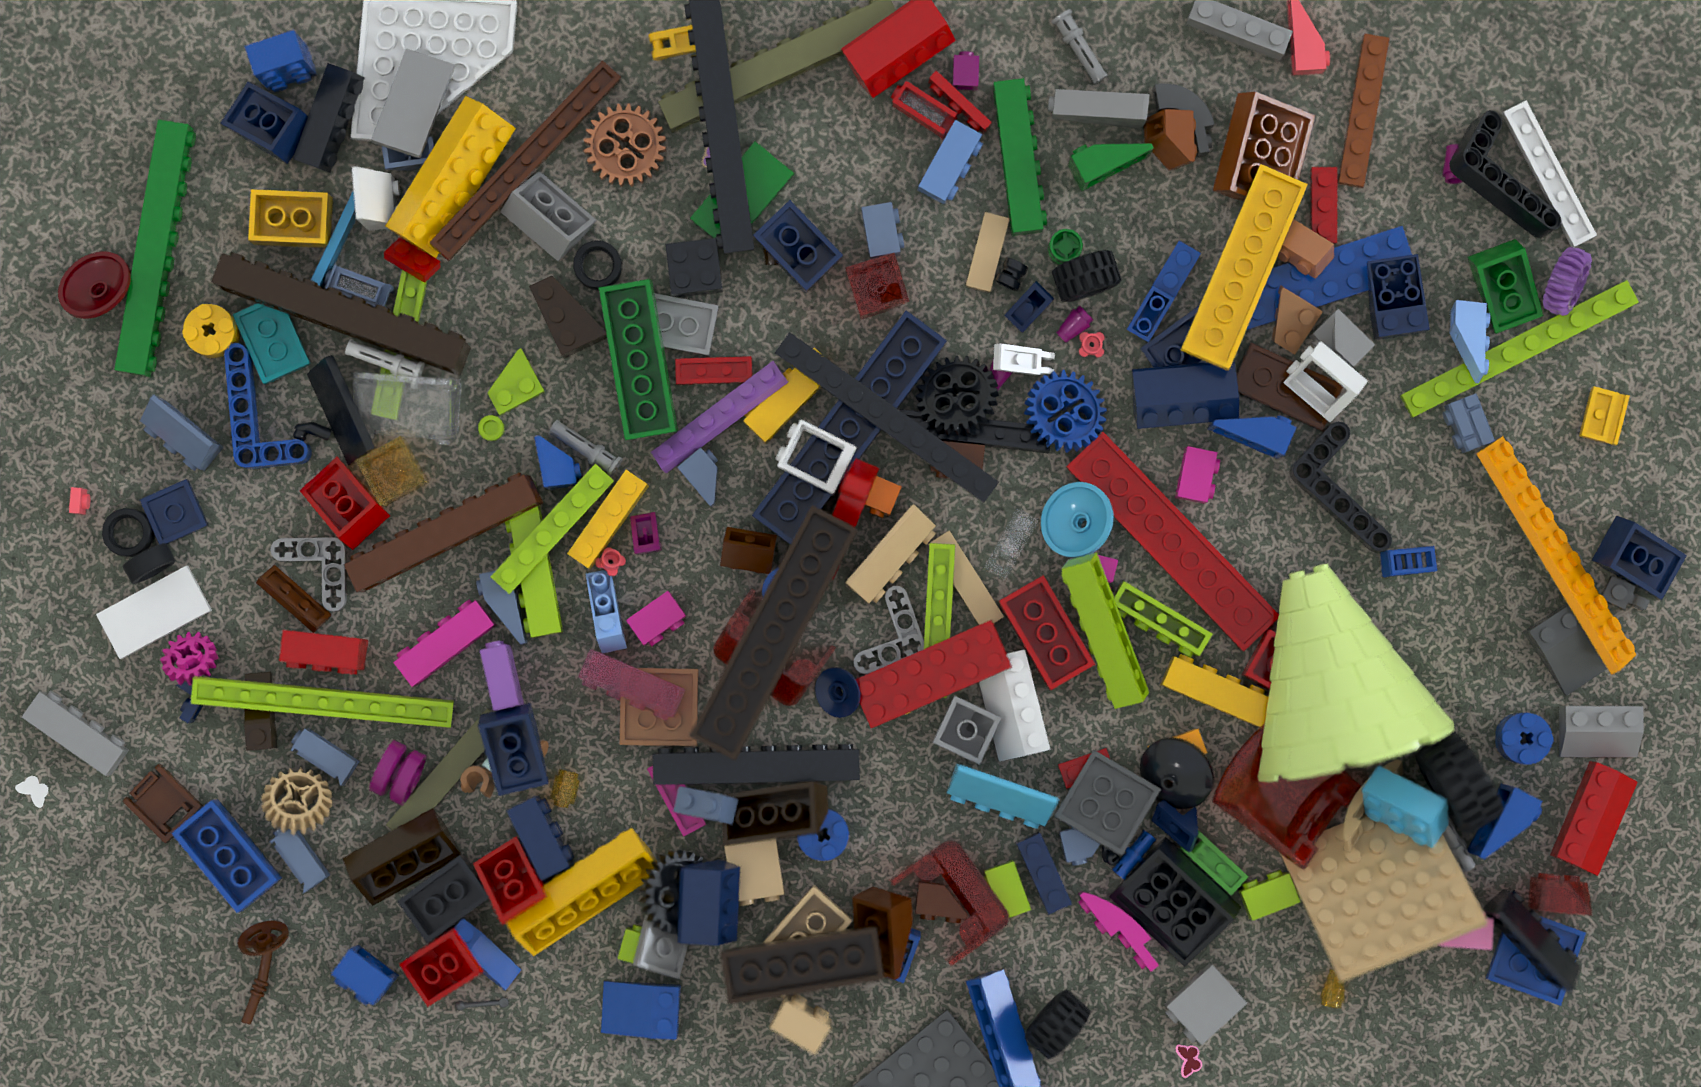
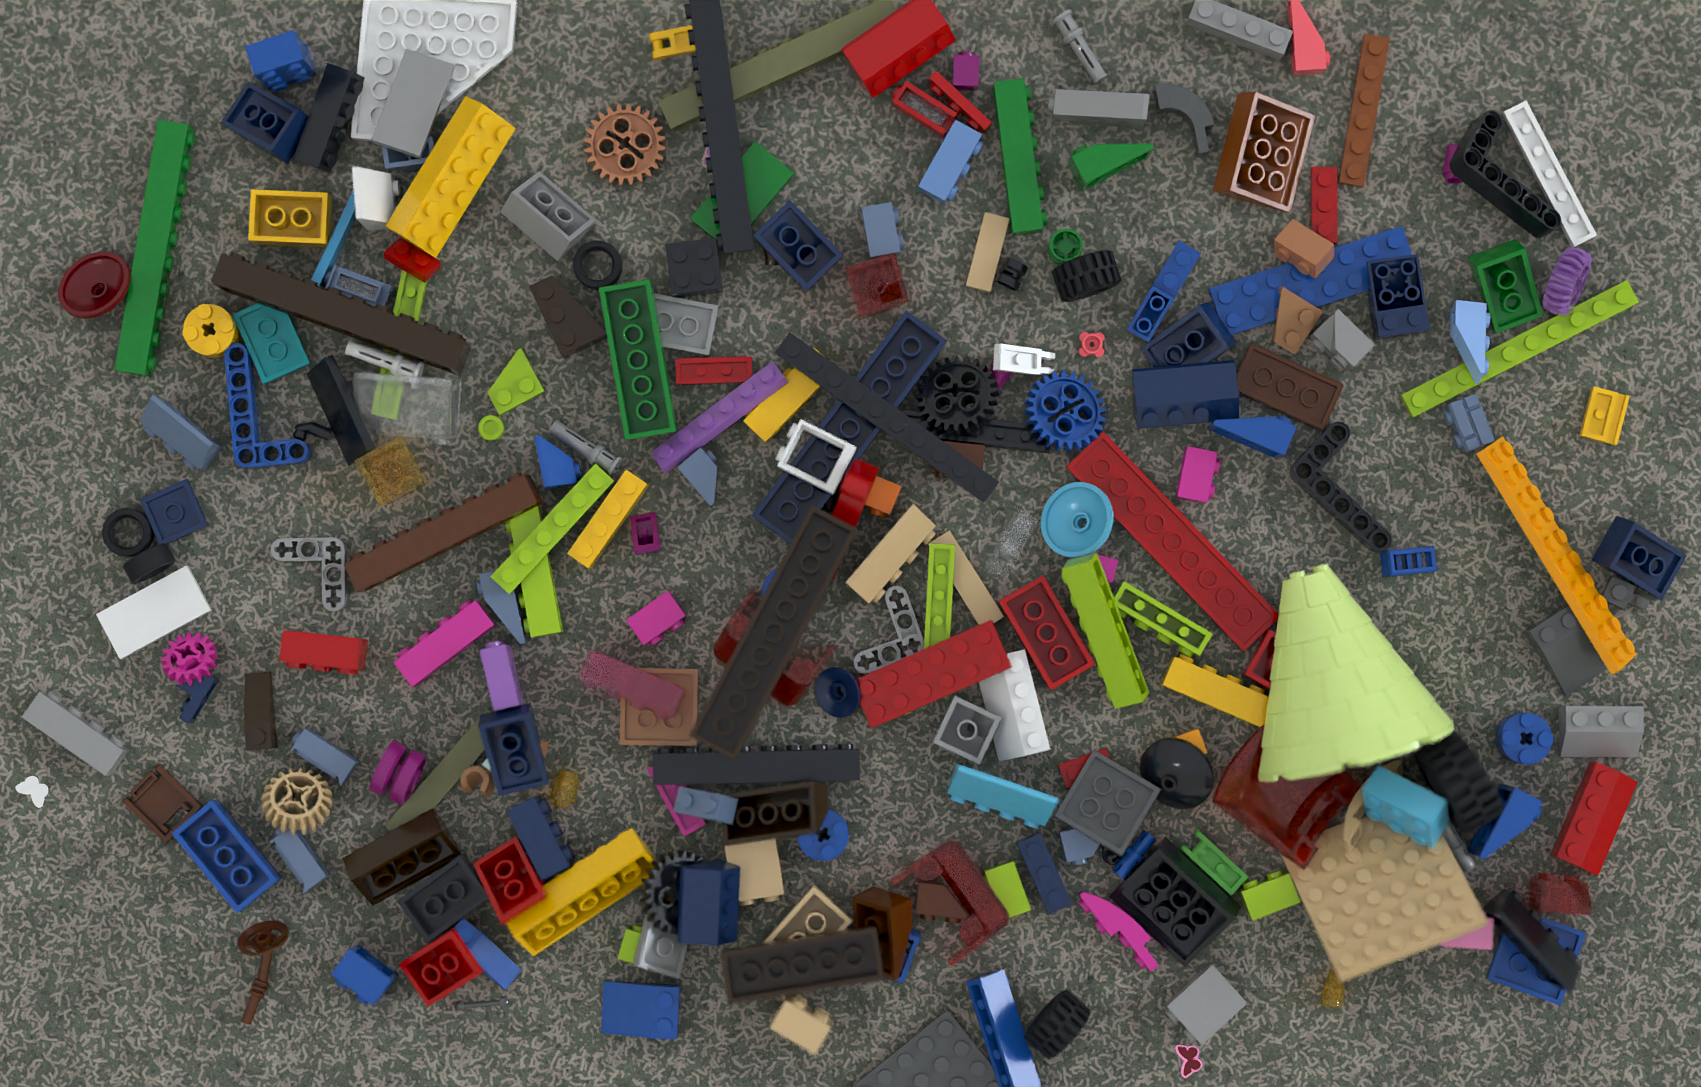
(79, 501): coral plate -> none
(293, 598): reddish brown tile -> none
(322, 701): lime plate -> none
(344, 503): red slope -> none
(525, 160): reddish brown plate -> none
(605, 612): light blue slope -> none
(615, 556): coral plate -> none
(748, 550): reddish brown brick -> none
(1029, 307): dark blue slope -> none
(1074, 324): magenta cone -> none
(1172, 137): dark orange slope -> none
(1179, 827): dark blue slope -> none
(1244, 267): yellow plate -> none
(1314, 393): white window -> none

